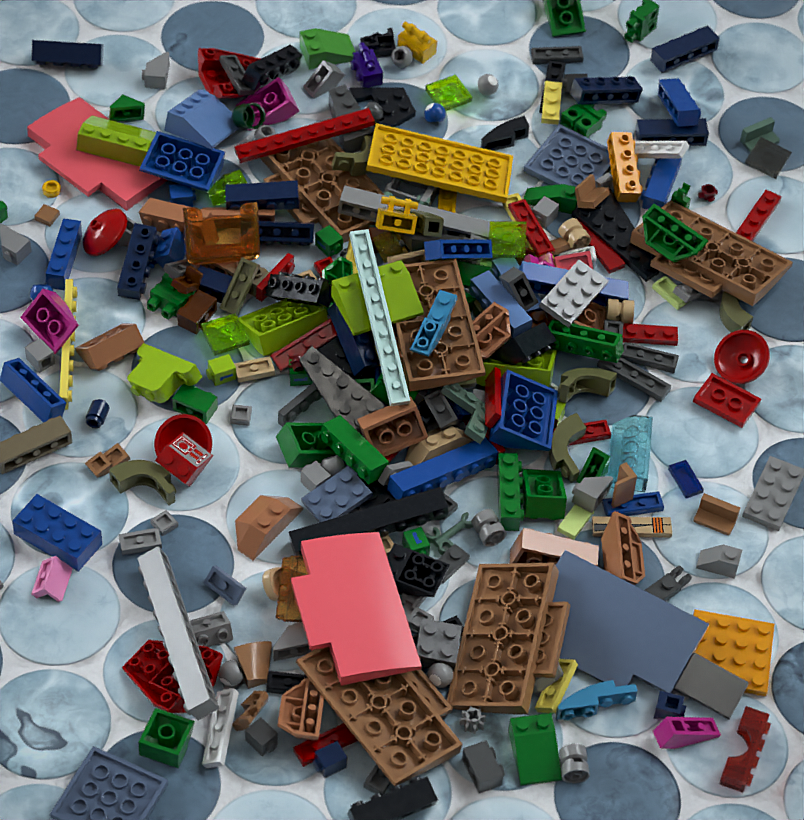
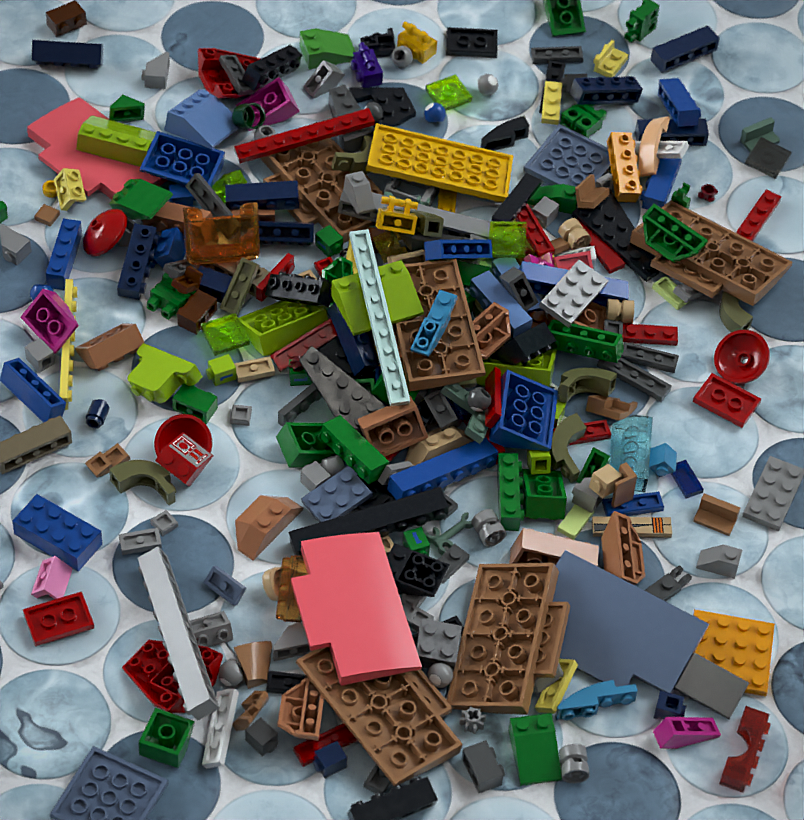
(58, 618): none -> red plate
(66, 18): none -> reddish brown brick
(69, 188): none -> light yellow bracket
(140, 199): none -> green slope
(206, 196): none -> dark grey plate
(359, 192): none -> light grey slope
(472, 42): none -> black tile
(479, 399): none -> dark grey piece
(517, 199): none -> black tile
(538, 461): none -> lime brick
(604, 480): none -> tan brick
(609, 60): none -> light yellow bracket
(610, 407): none -> medium nougat slope
(649, 145): none -> light nougat slope
(662, 460): none -> dark azure brick

